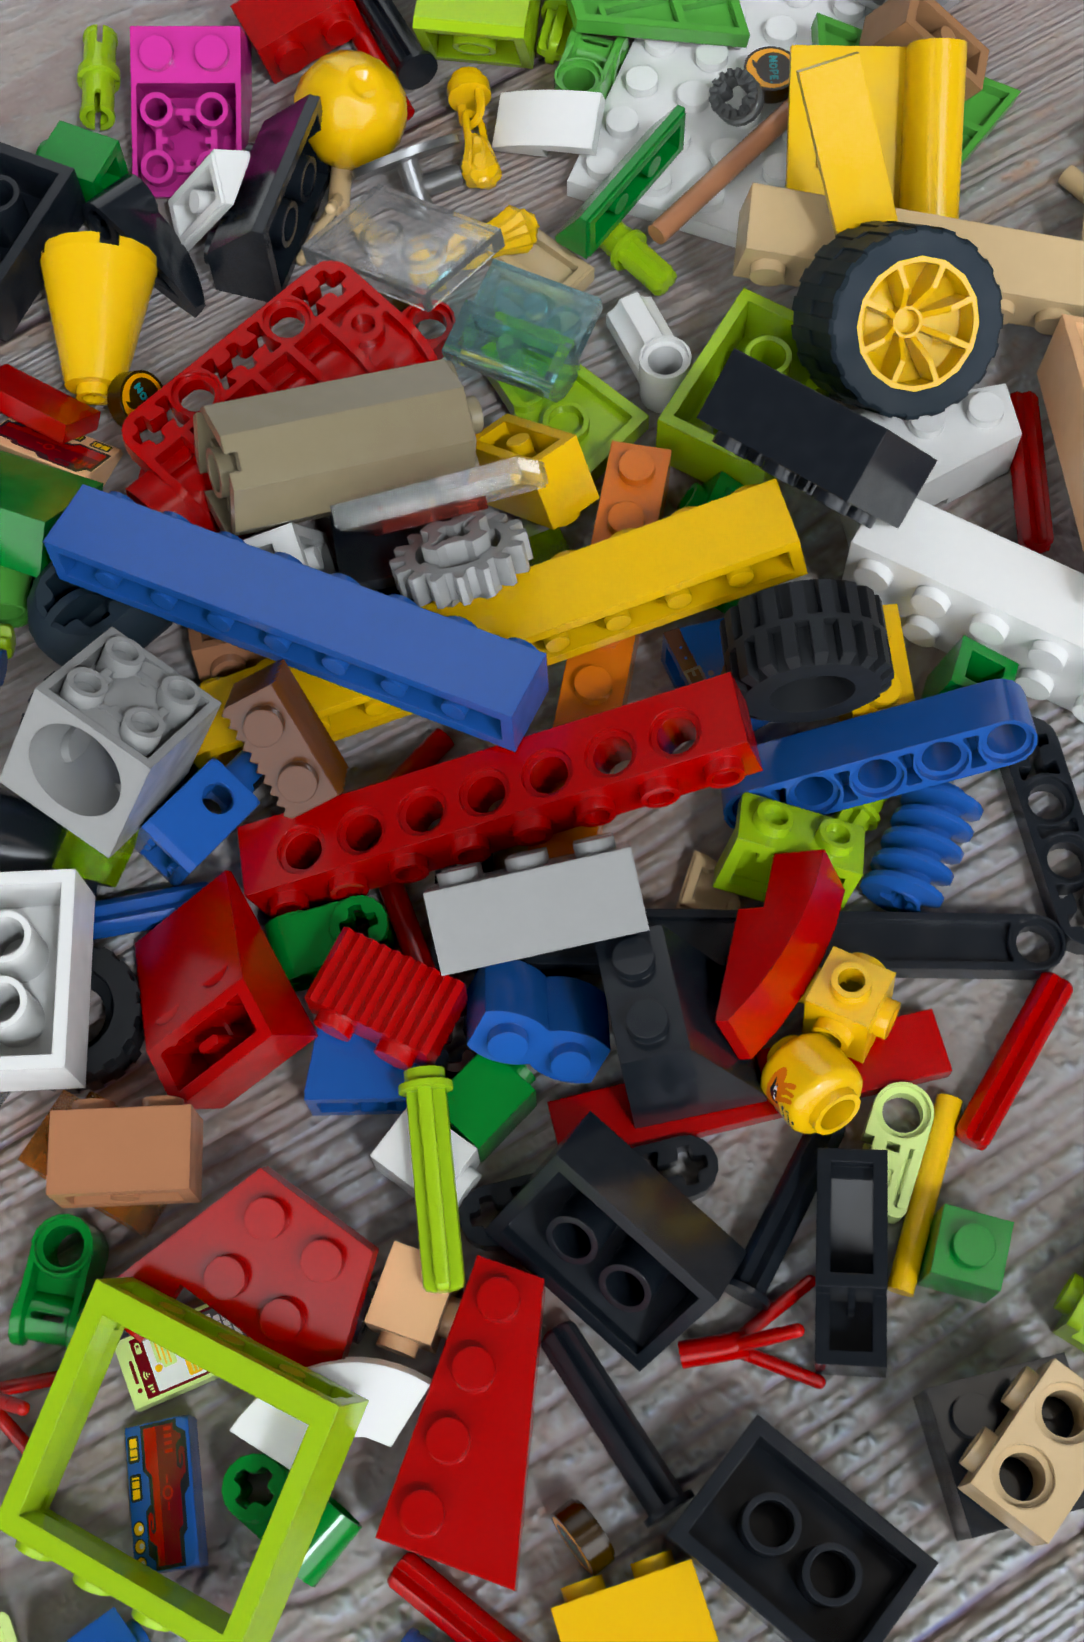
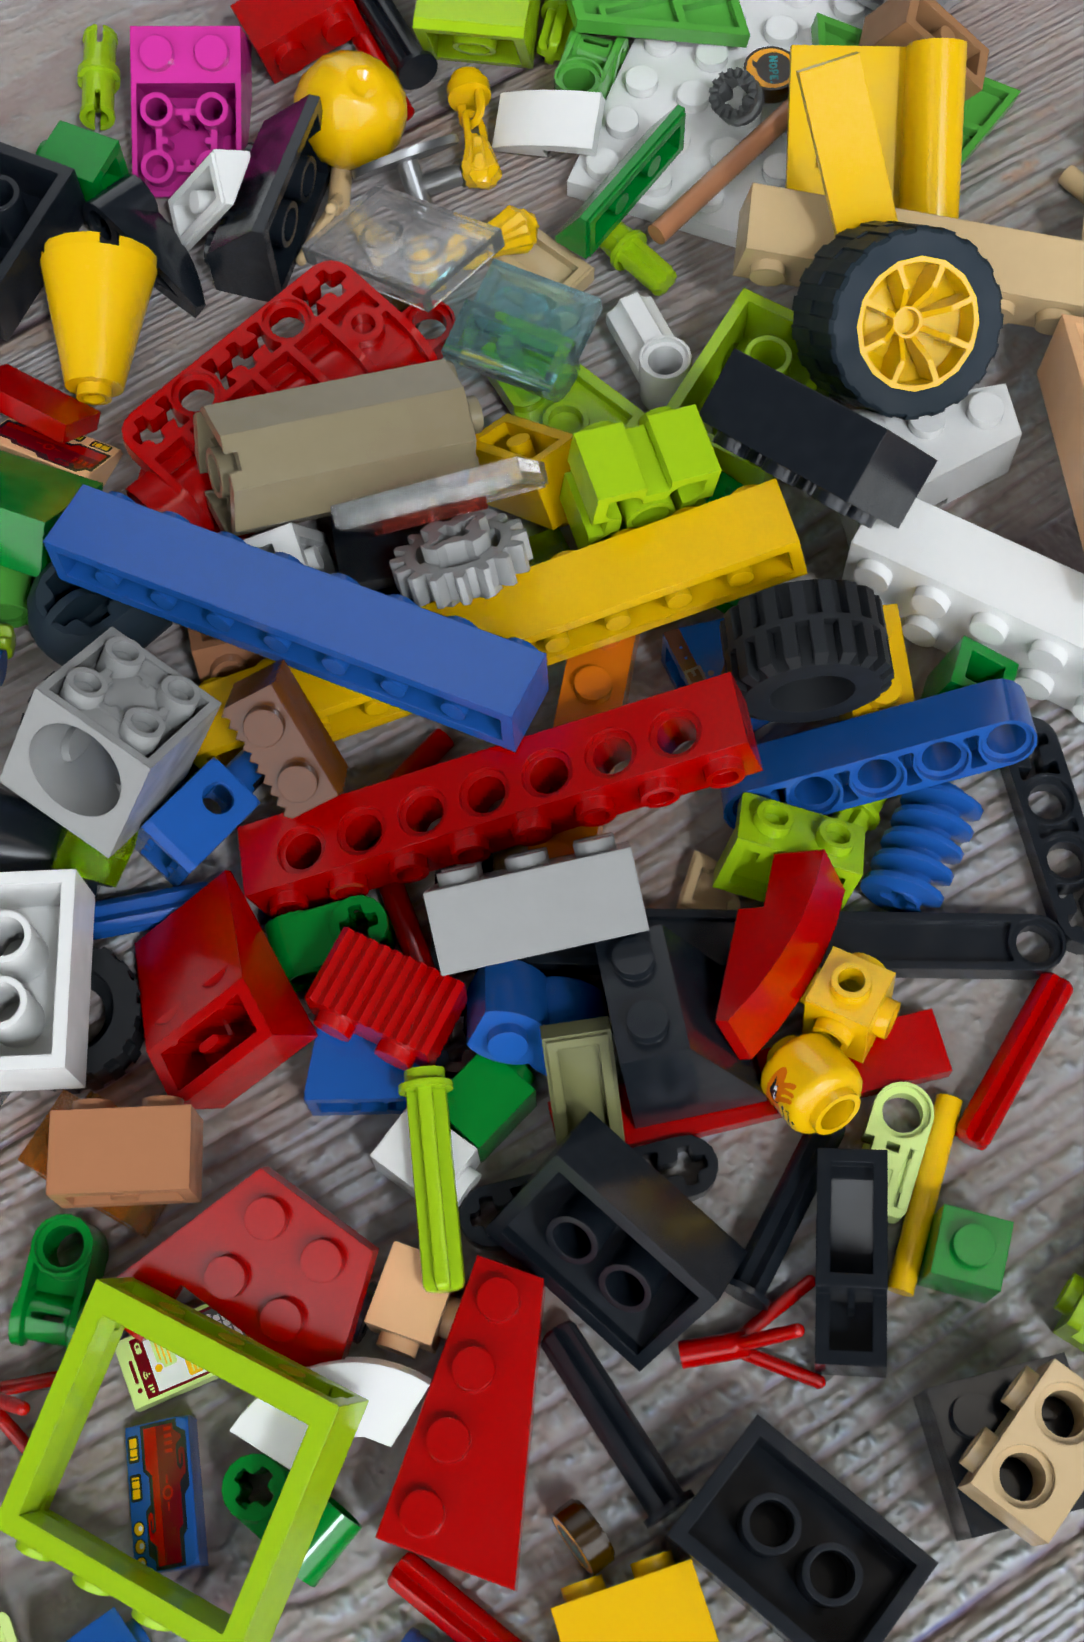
(130, 391): dark brown tile -> none
(581, 1074): none -> olive tile
(637, 472): none -> lime brick
(1030, 477): red axle -> none

